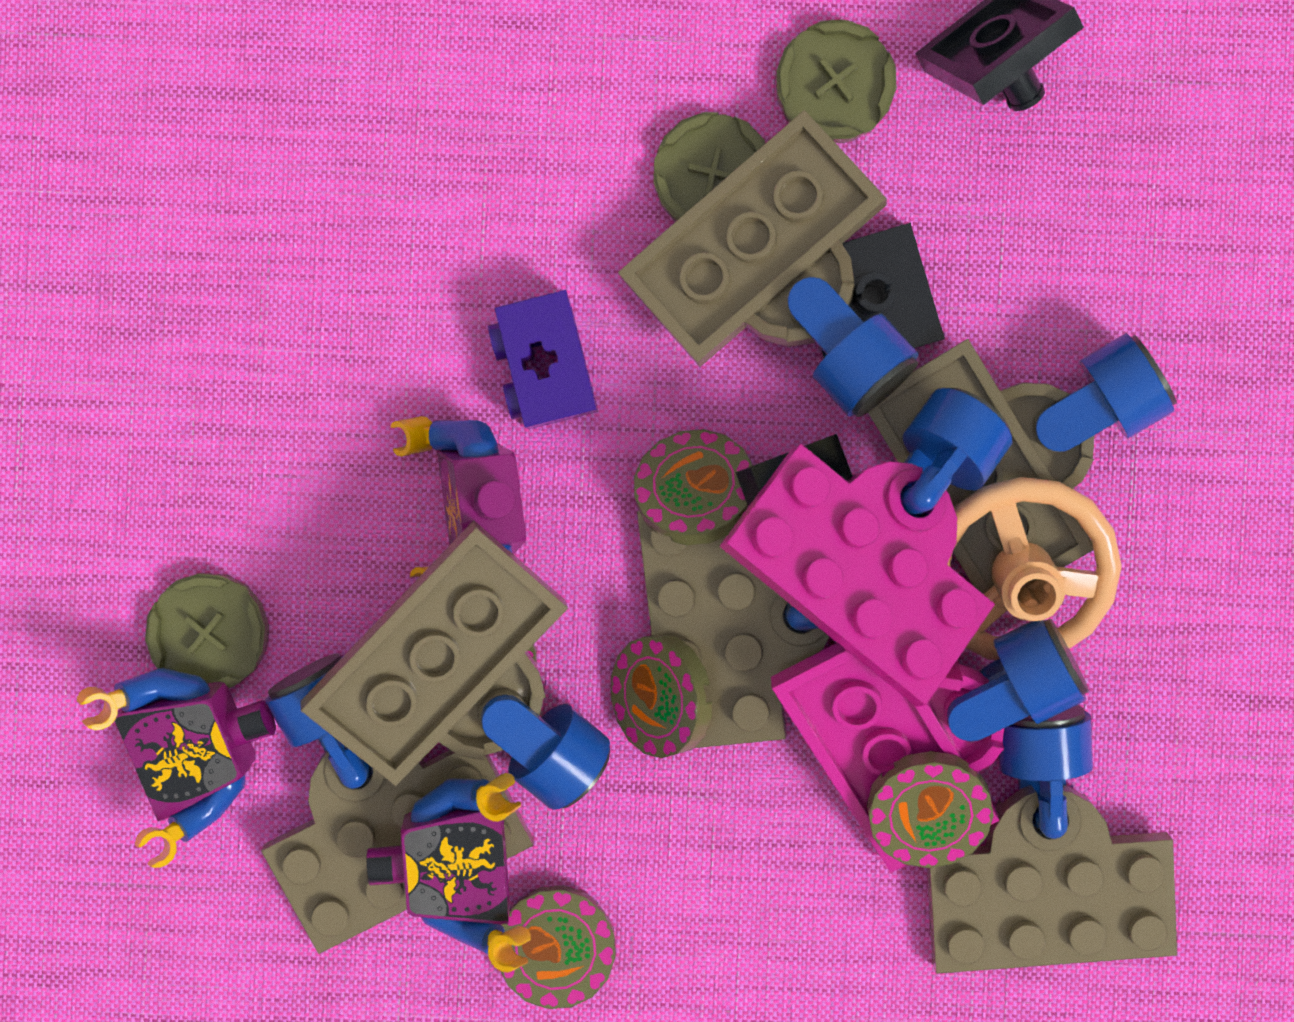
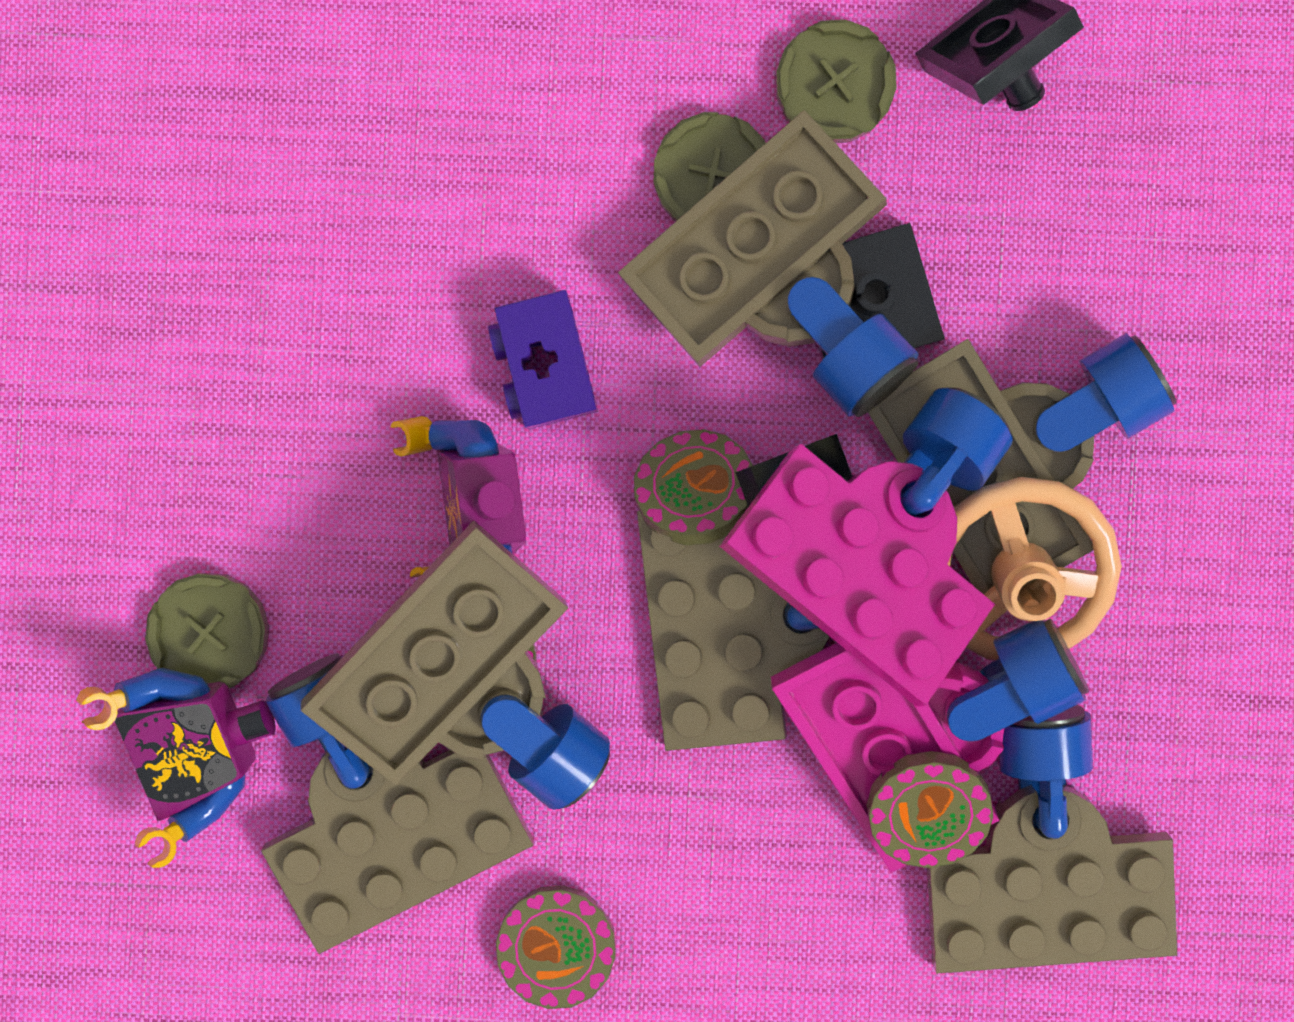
(457, 866): torso -> none
(660, 695): olive tile -> none

